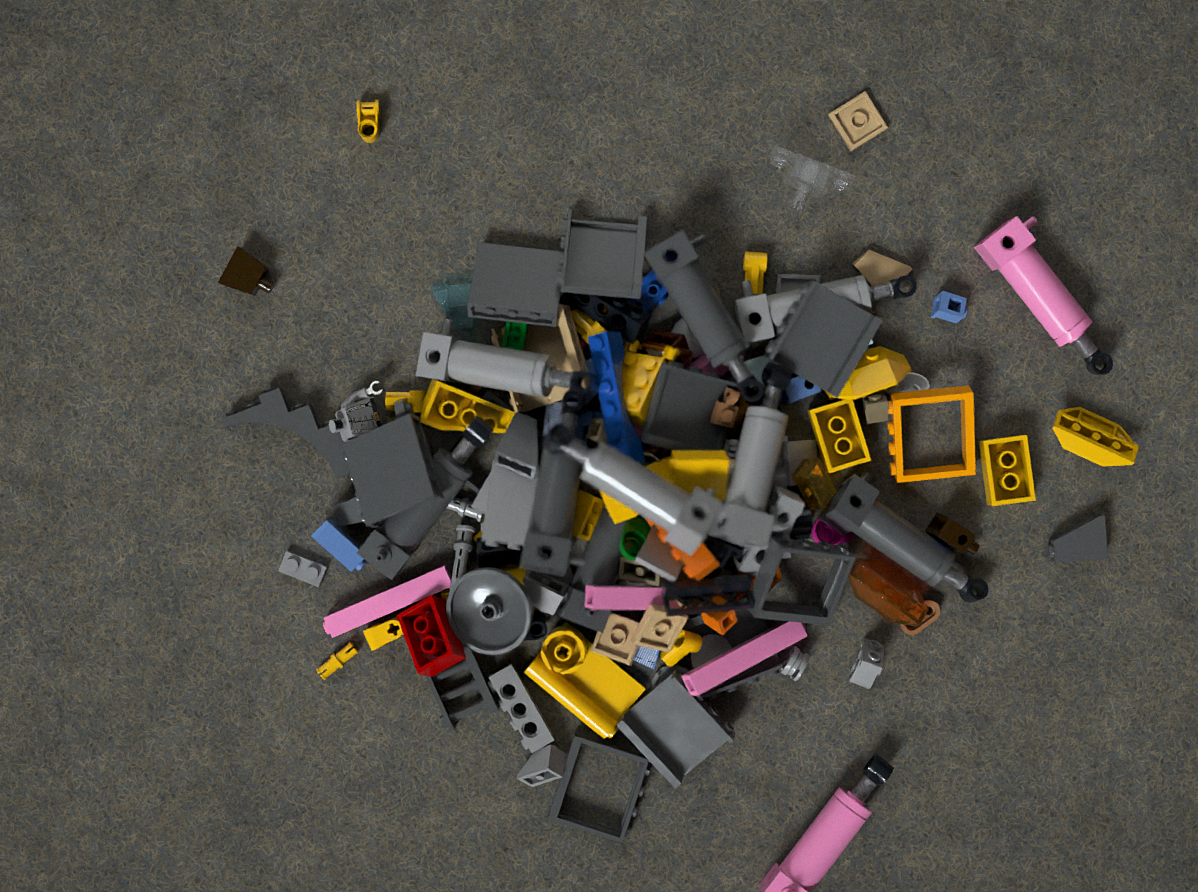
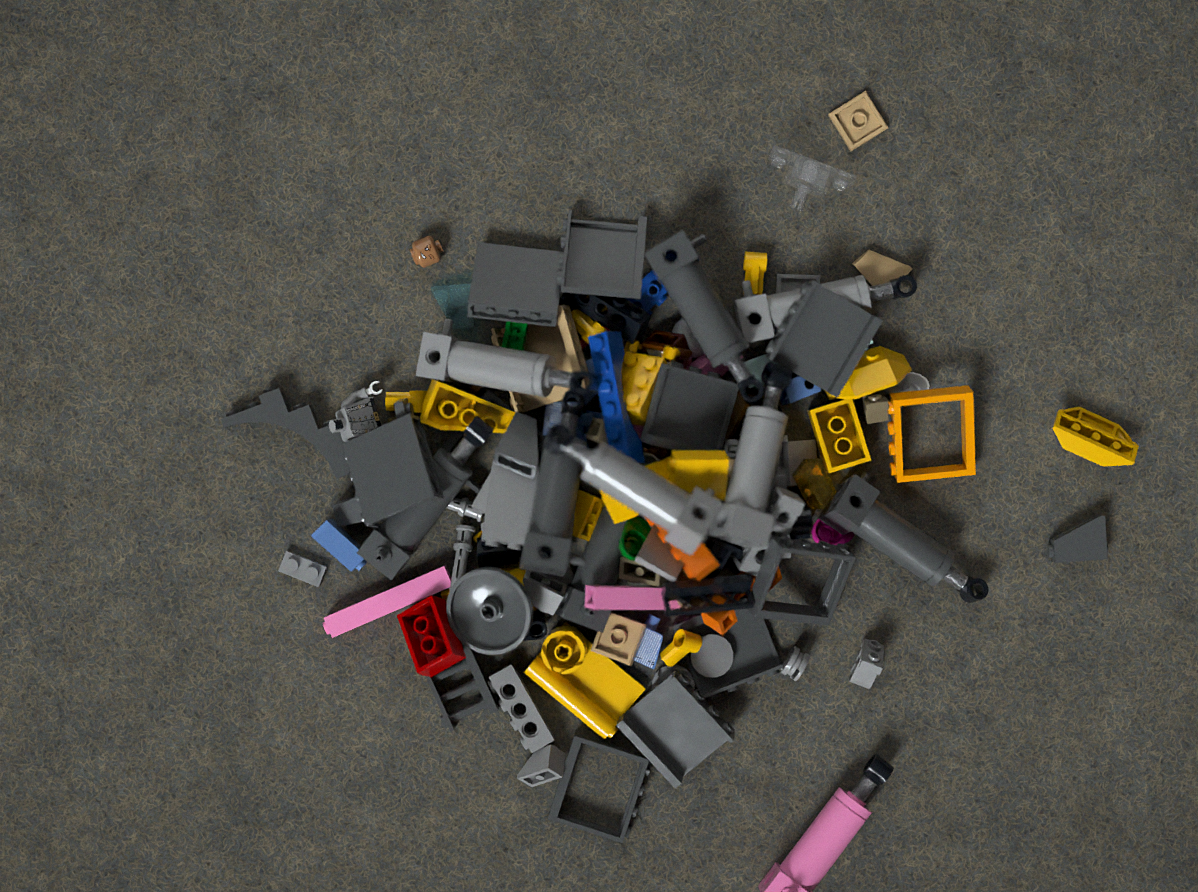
(246, 274): dark brown torso -> none
(337, 660): yellow pin -> none
(369, 116): yellow piece -> none
(382, 633): yellow piece -> none
(426, 251): none -> medium nougat head
(657, 630): tan tile -> none
(725, 411): medium nougat plate -> none
(743, 656): bright pink brick -> none
(887, 591): clear orange wedge -> none
(928, 619): medium nougat plate -> none
(948, 300): medium blue brick -> none
(952, 534): dark brown torso -> none
(1007, 470): yellow brick -> none
(1041, 288): bright pink piece -> none

